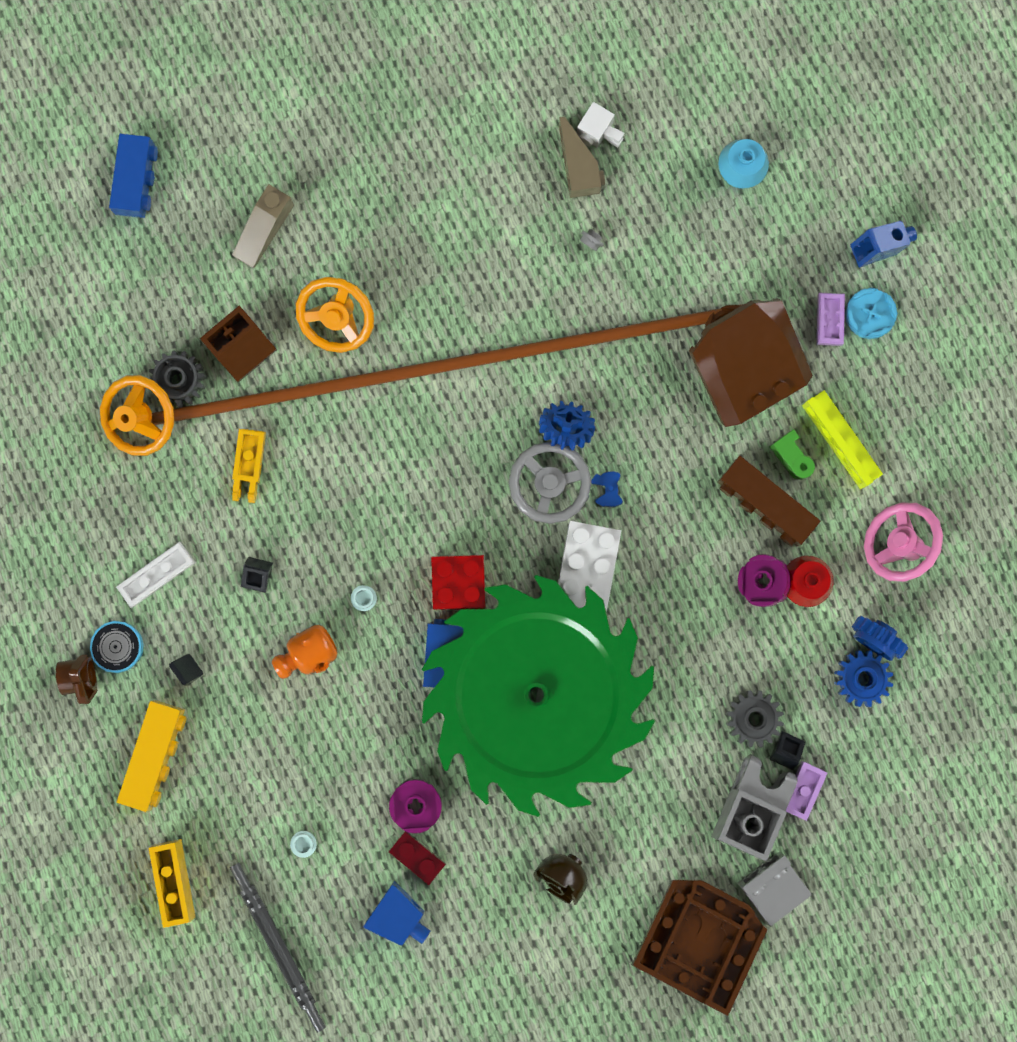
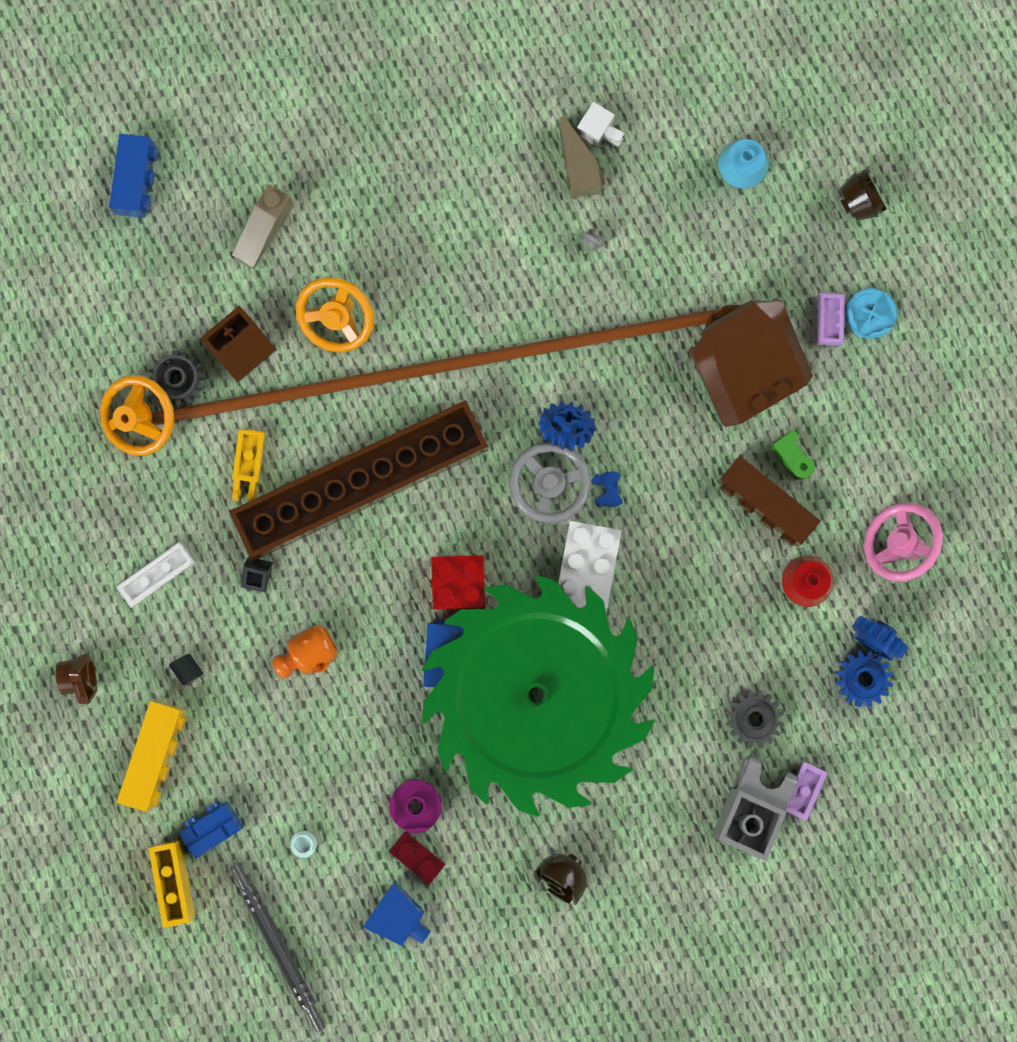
(116, 646): tile -> none
(211, 829): none -> blue brick
(358, 480): none -> reddish brown brick
(363, 598): light aqua plate -> none
(701, 943): reddish brown wedge -> none
(775, 888): light grey bracket -> none
(777, 588): magenta plate -> none
(787, 750): black slope -> none
(842, 439): neon yellow fence -> none
(861, 197): none -> dark brown cone
(882, 242): blue torso -> none

